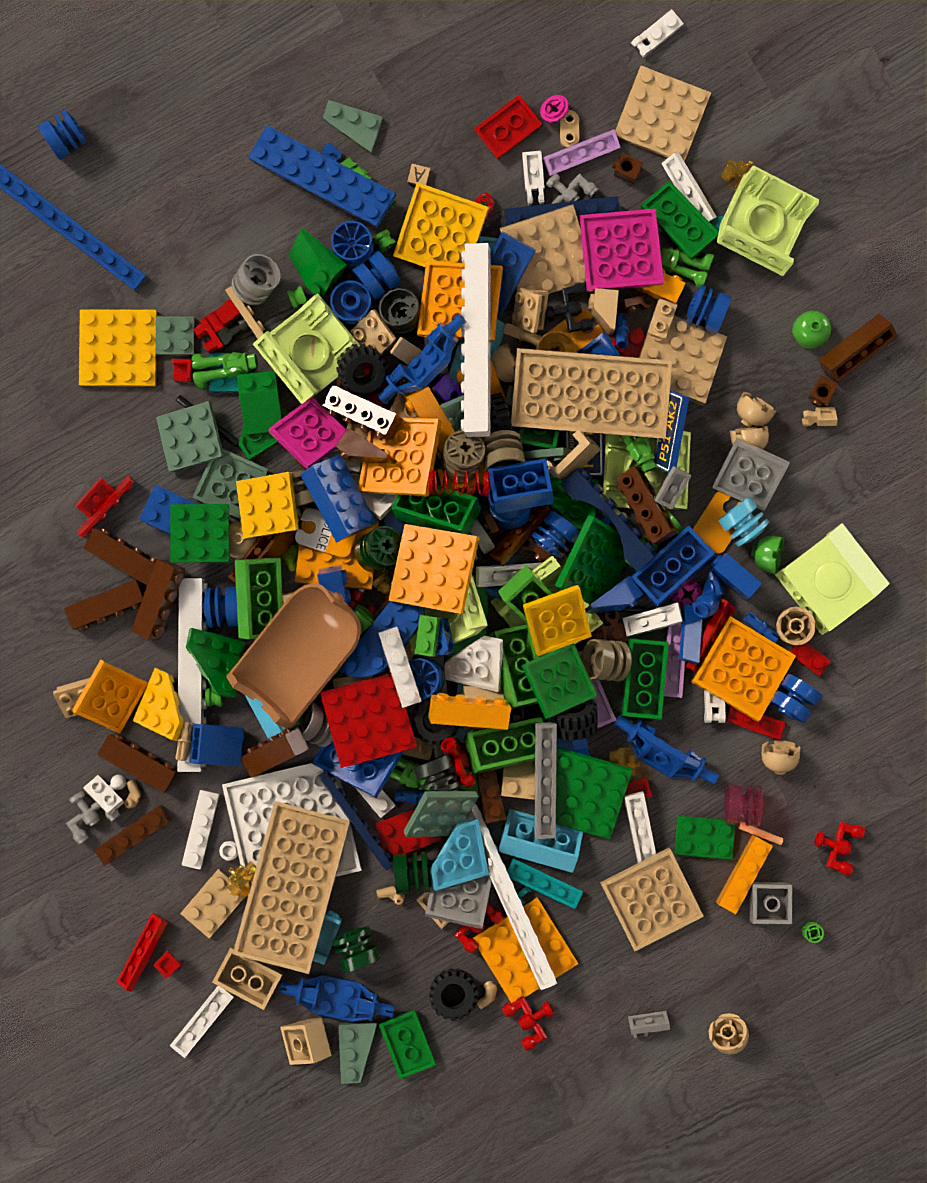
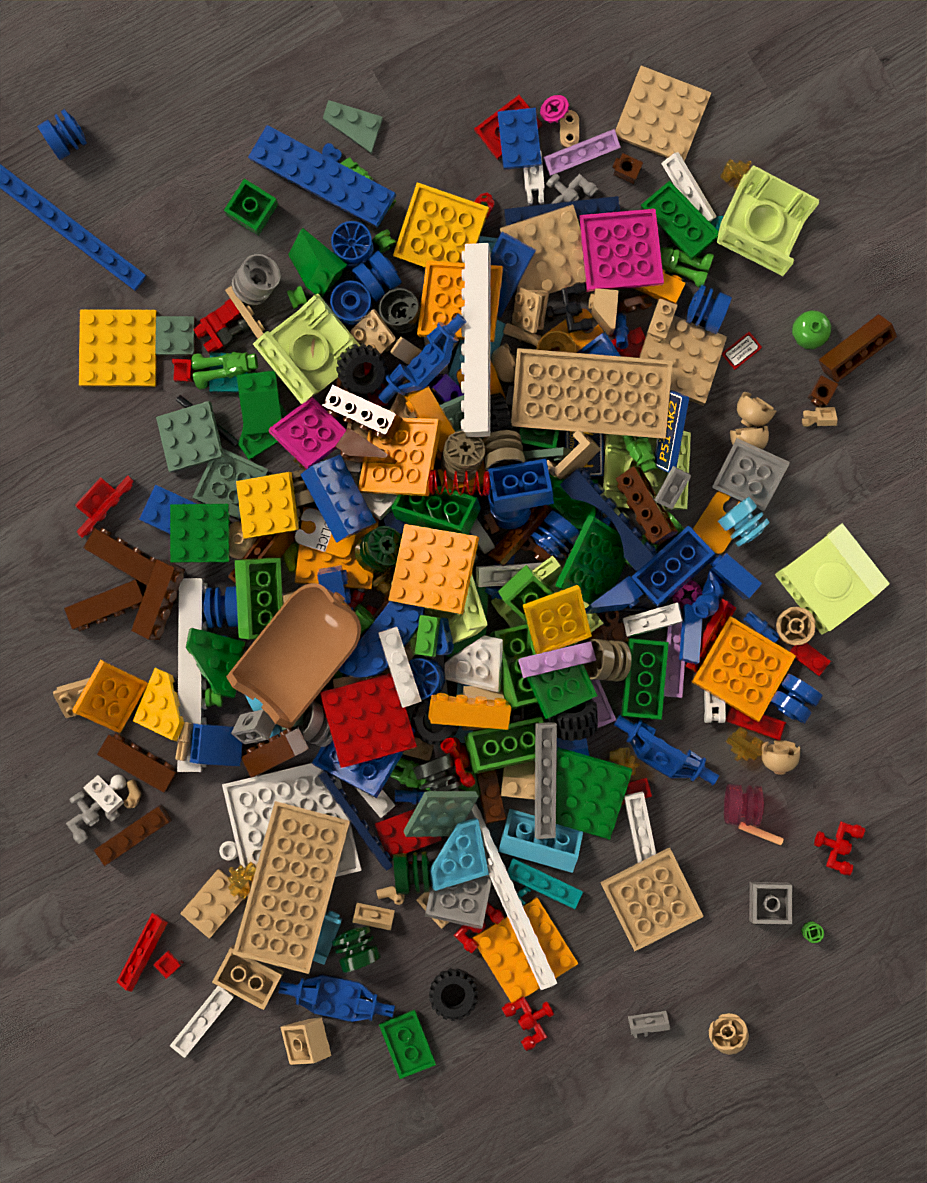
(200, 829): white plate -> none
(251, 207): none -> green brick
(253, 727): none -> light grey brick
(354, 1047): sand green wing -> none
(373, 916): none -> tan plate
(418, 174): tan tile -> none
(490, 995): tan arm -> none
(519, 138): none -> blue plate
(557, 659): none -> lavender plate
(657, 33): white plate -> none
(704, 837): green plate -> none
(741, 350): none -> sticker
(742, 747): none -> clear yellow hips
(744, 874): light orange brick -> none
(768, 553): bright green cylinder -> none

